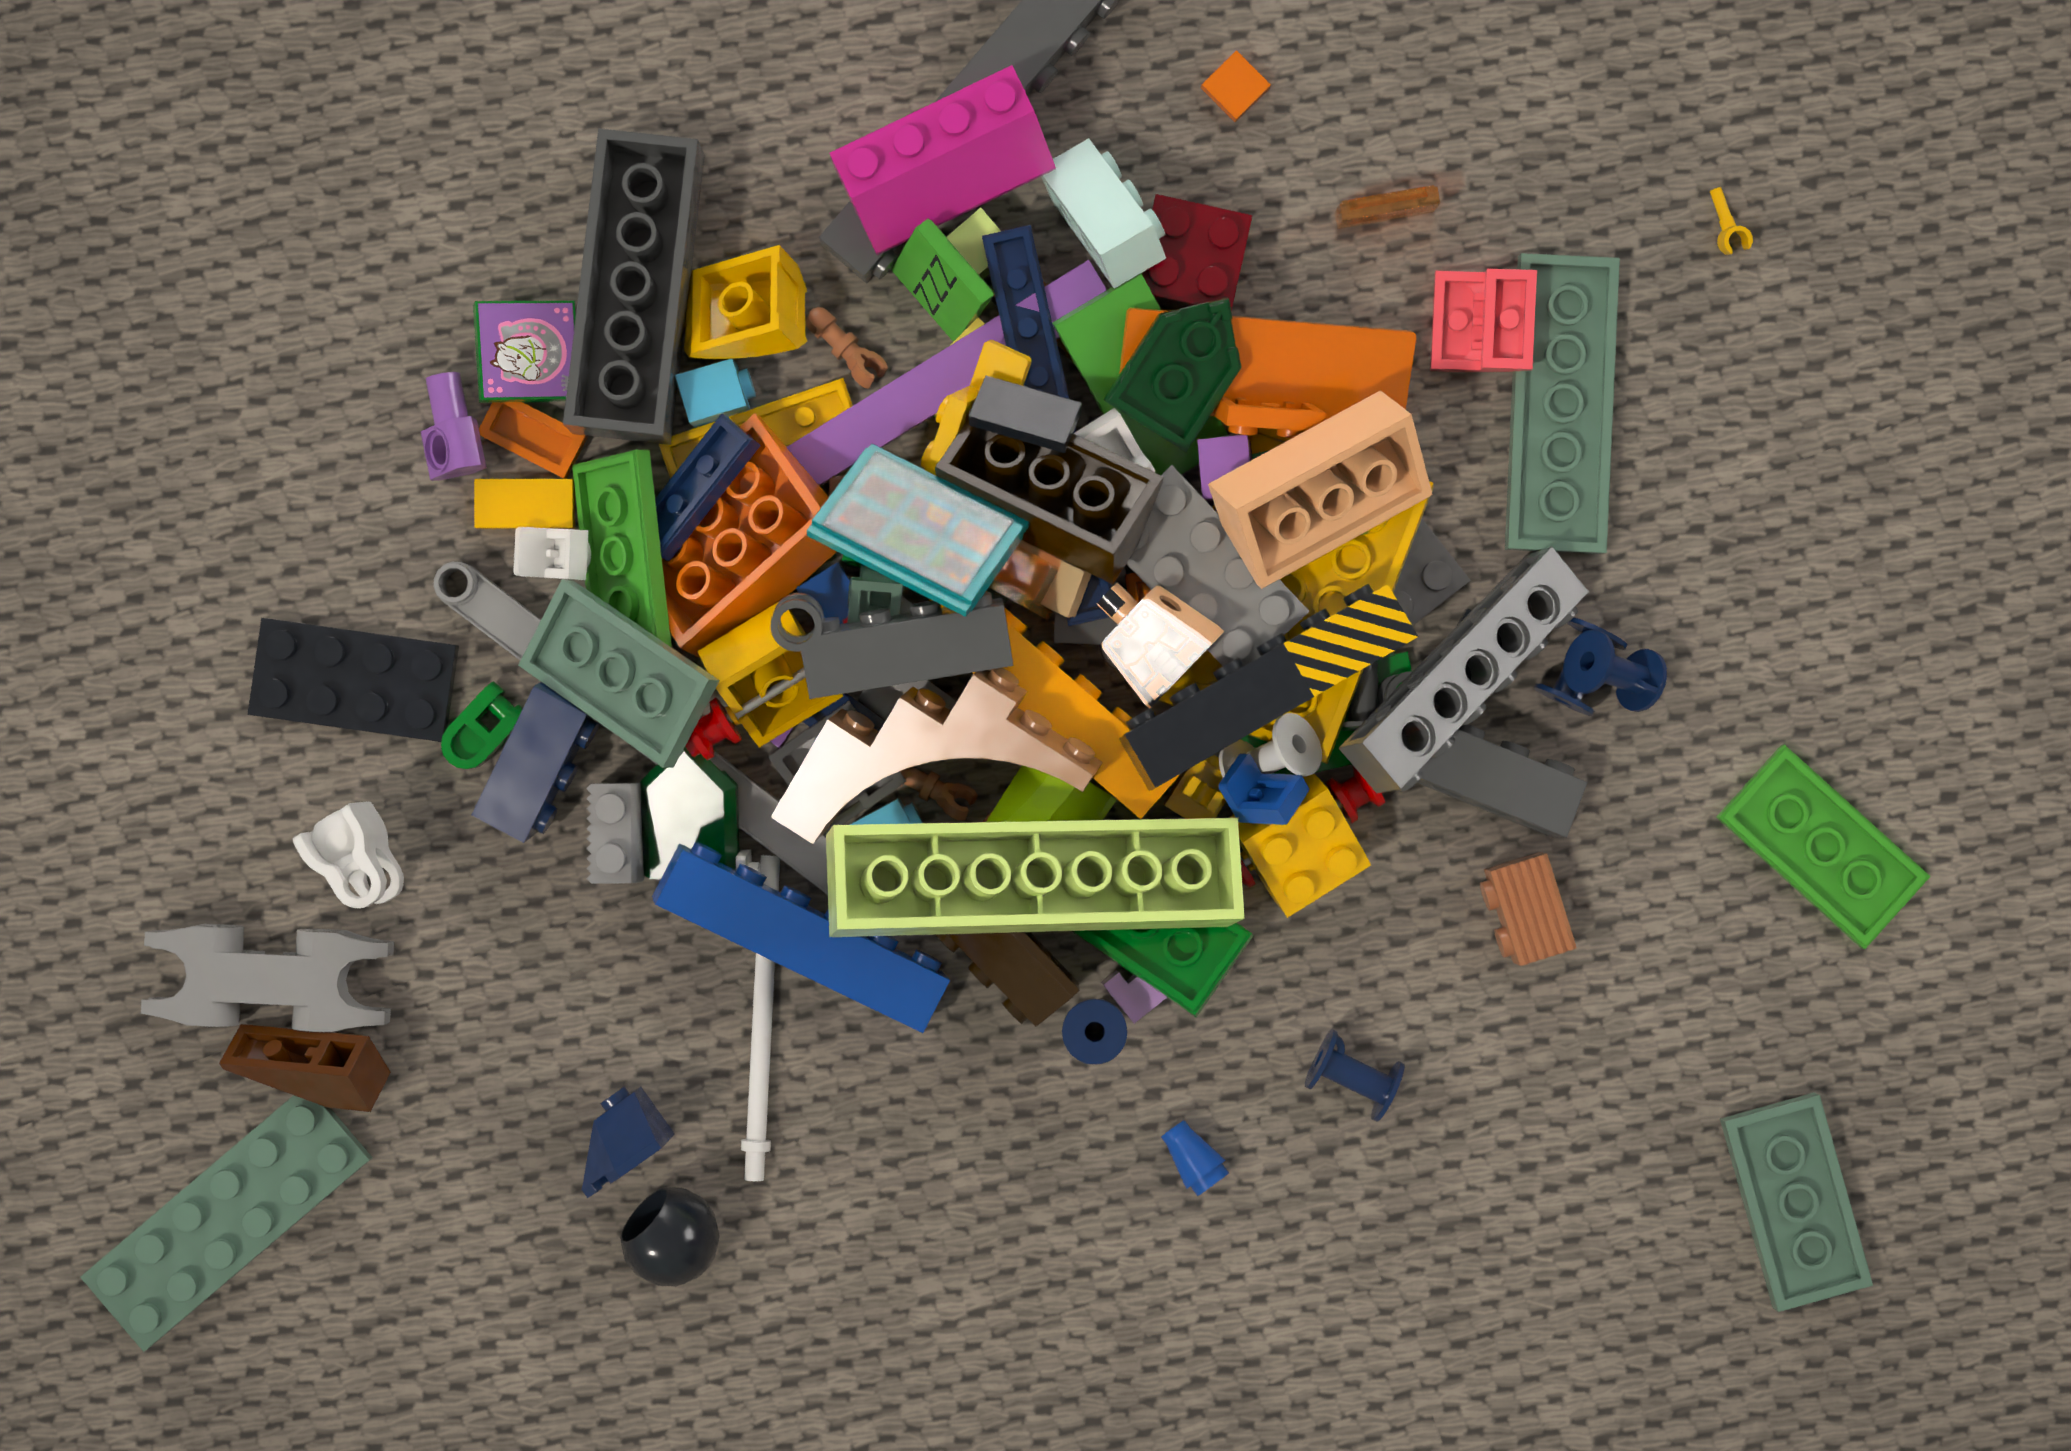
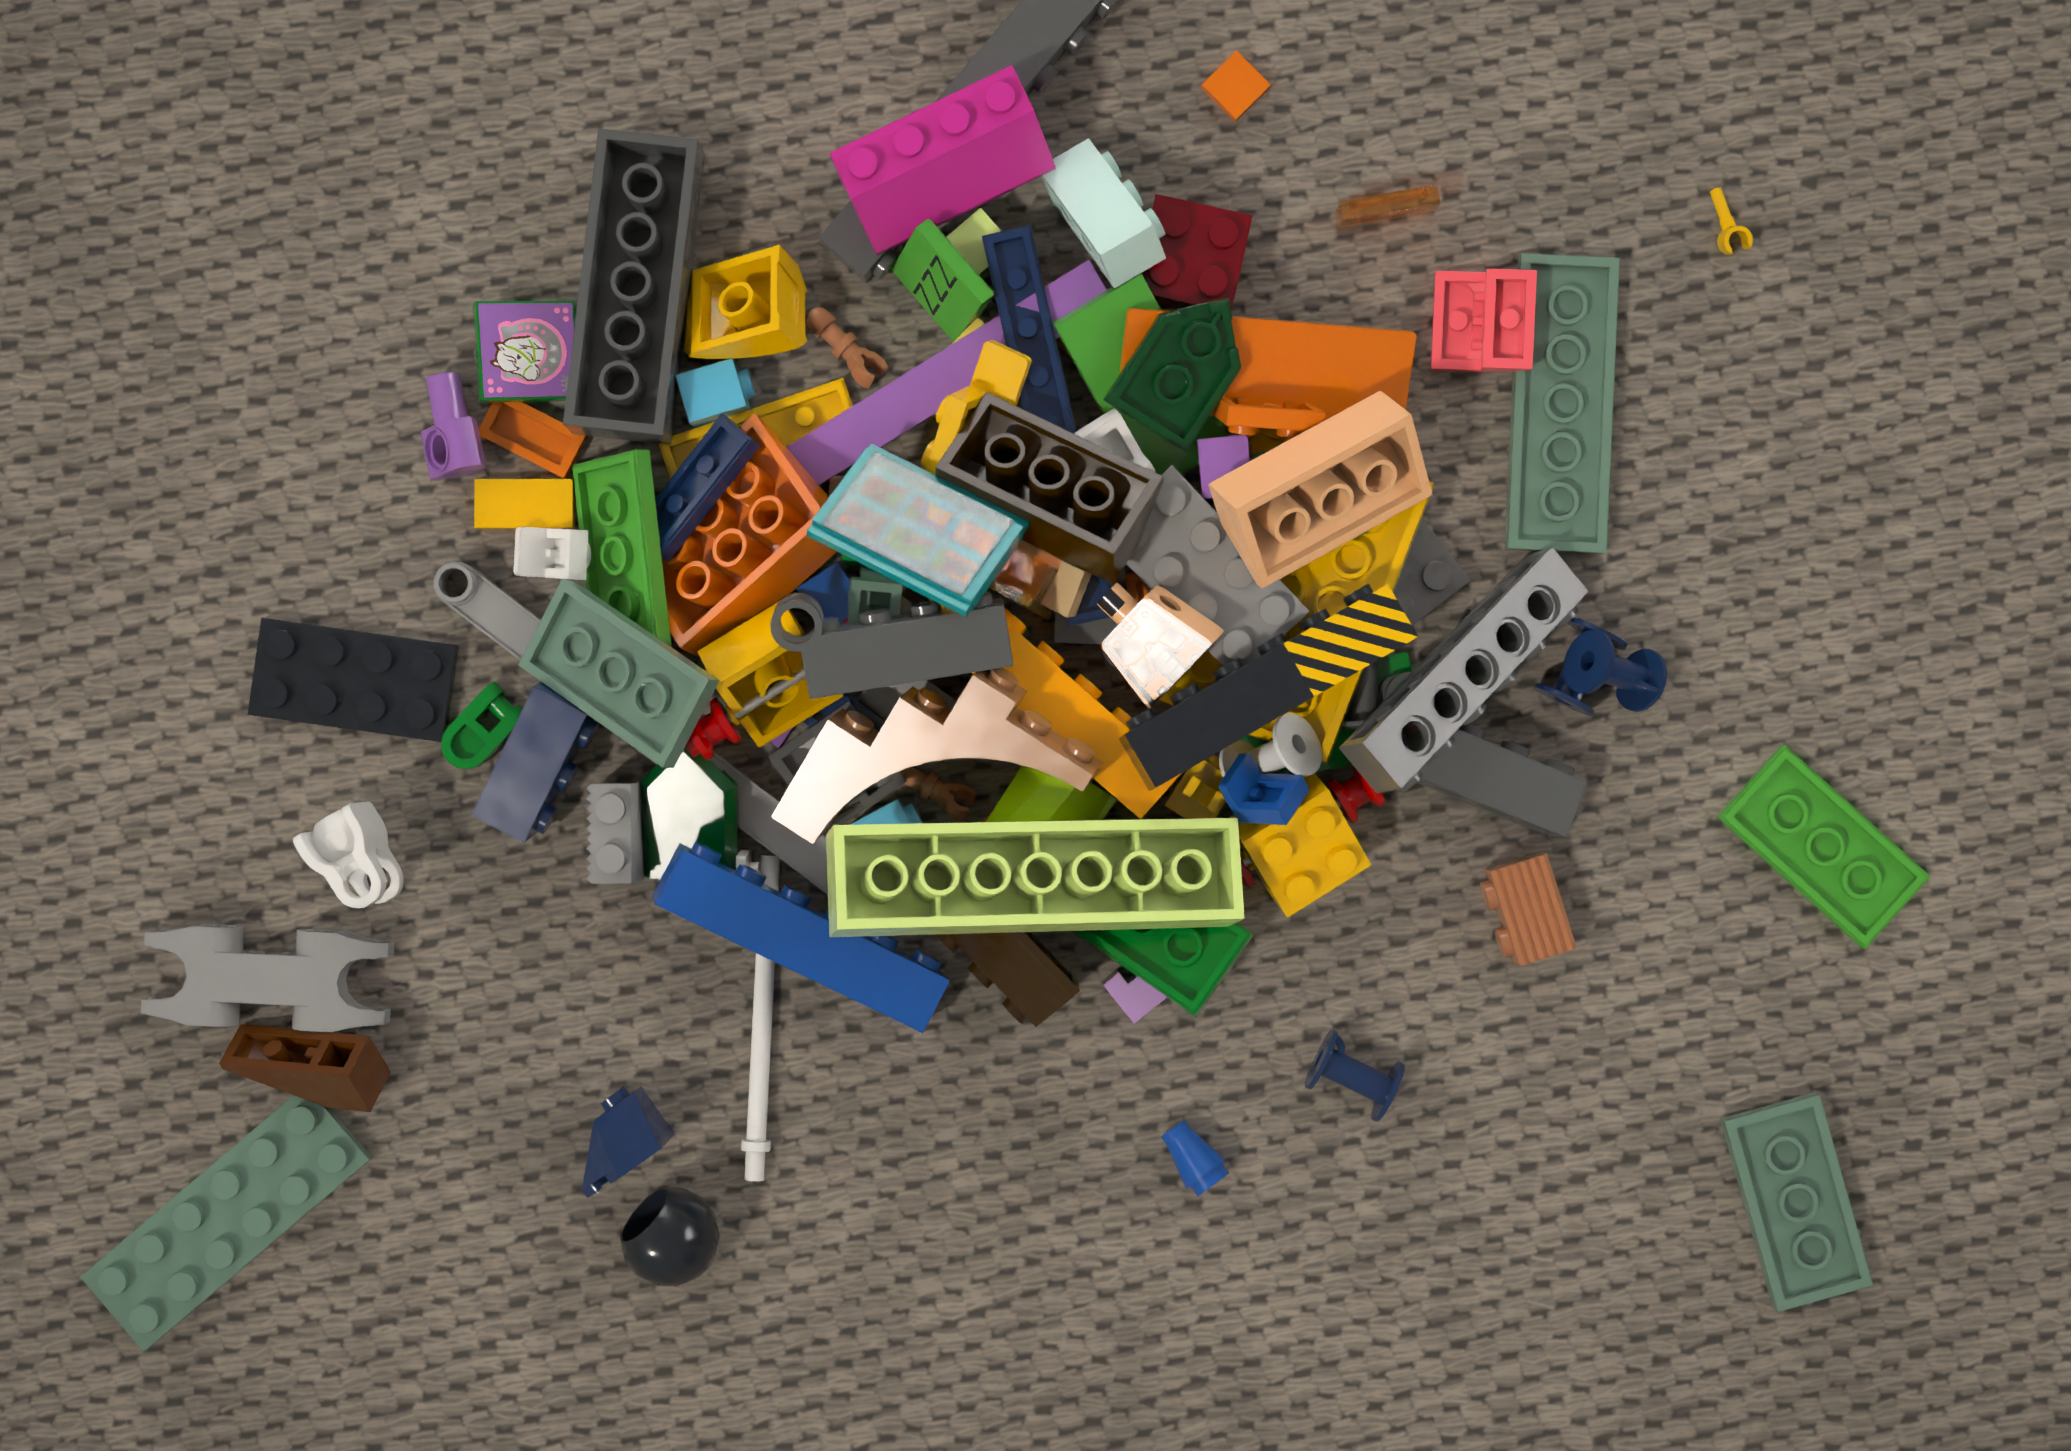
(1025, 414): tile -> none
(1096, 1047): dark blue piece -> none

